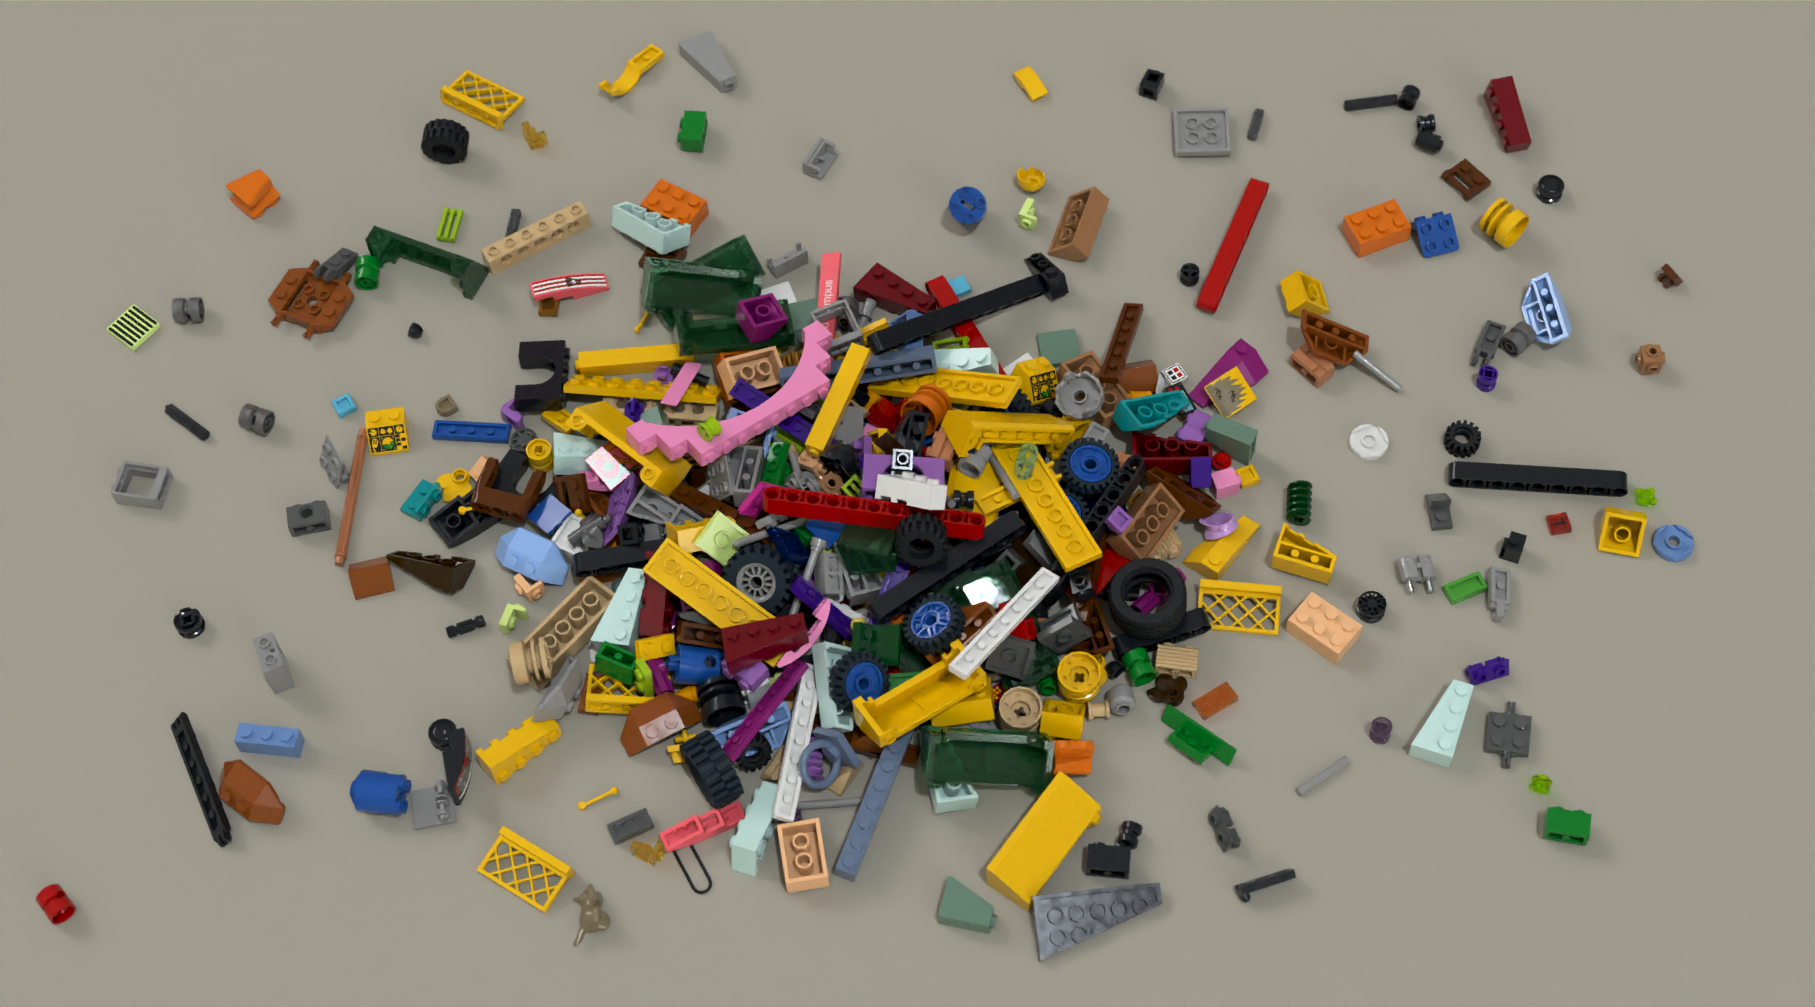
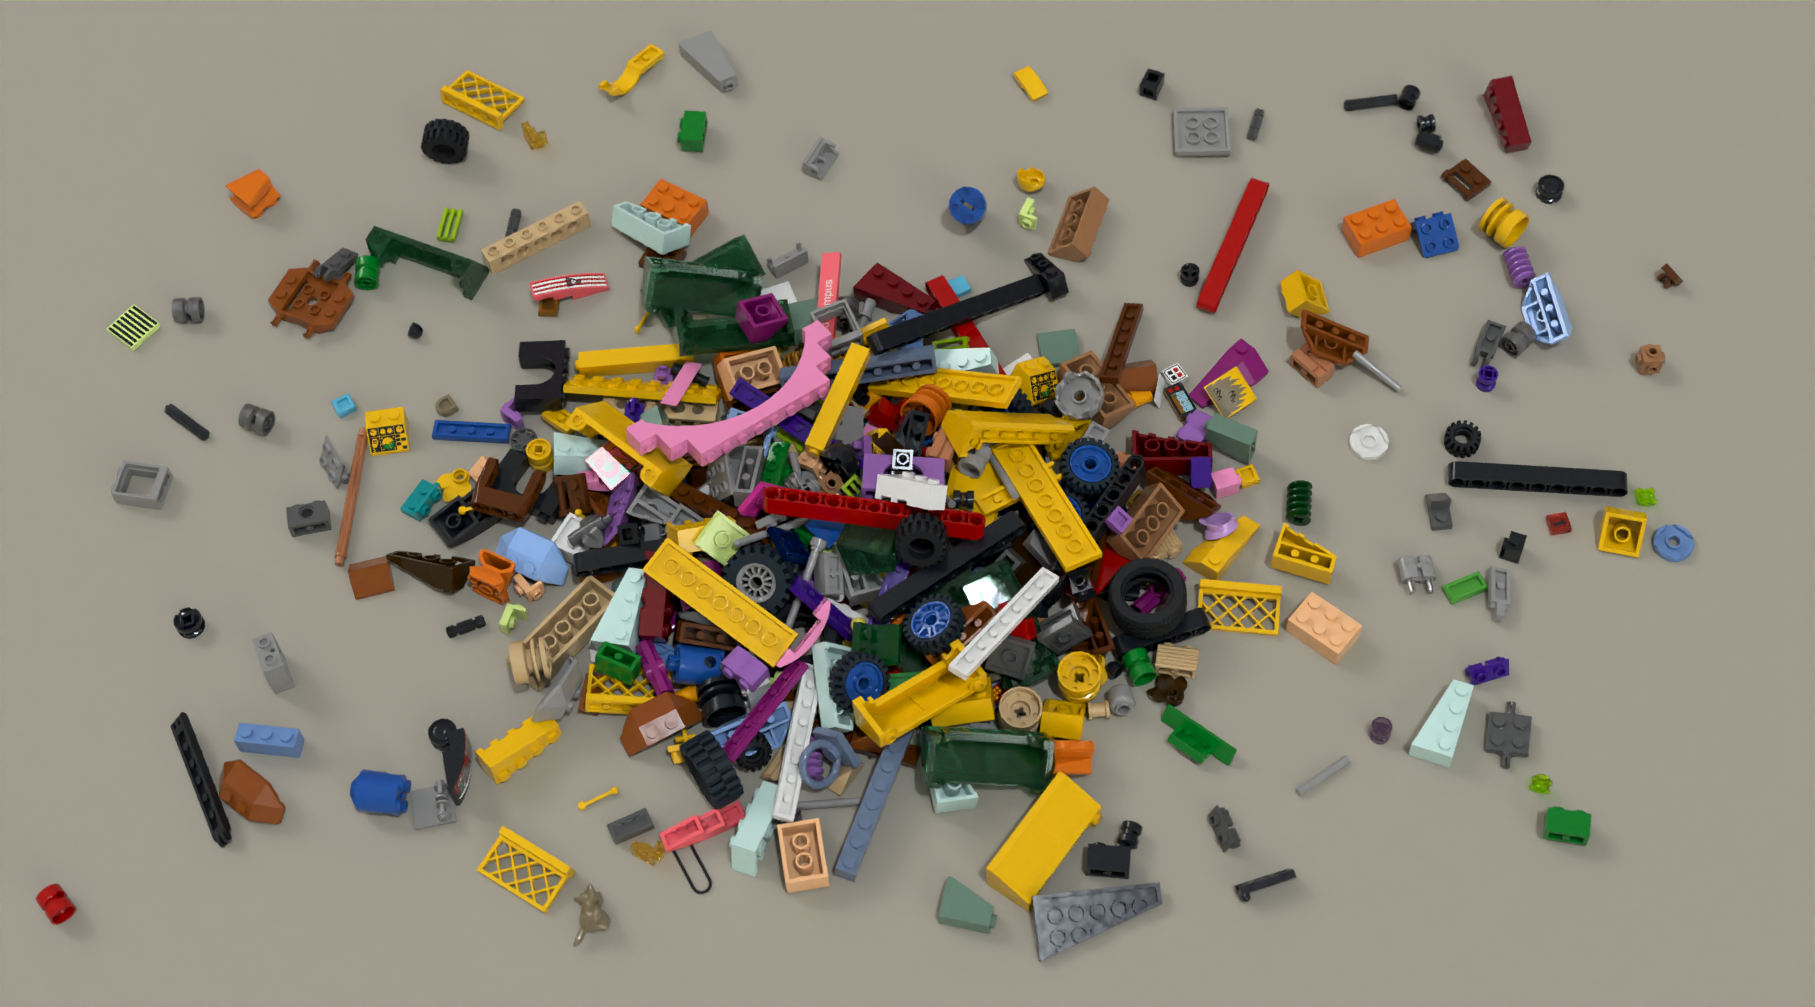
(492, 577): none -> orange piece
(549, 514): piece -> none
(644, 678): lime plate -> none
(655, 646): yellow plate -> none
(709, 429): lime wheel -> none
(762, 640): dark red wedge -> none
(1022, 459): clear light blue beam -> none
(1048, 686): green plate -> none
(1148, 410): teal wedge -> none
(1215, 701): clear orange plate -> none
(1221, 461): red plate -> none
(1371, 607): black wheel -> none
(1519, 266): none -> medium lavender piece

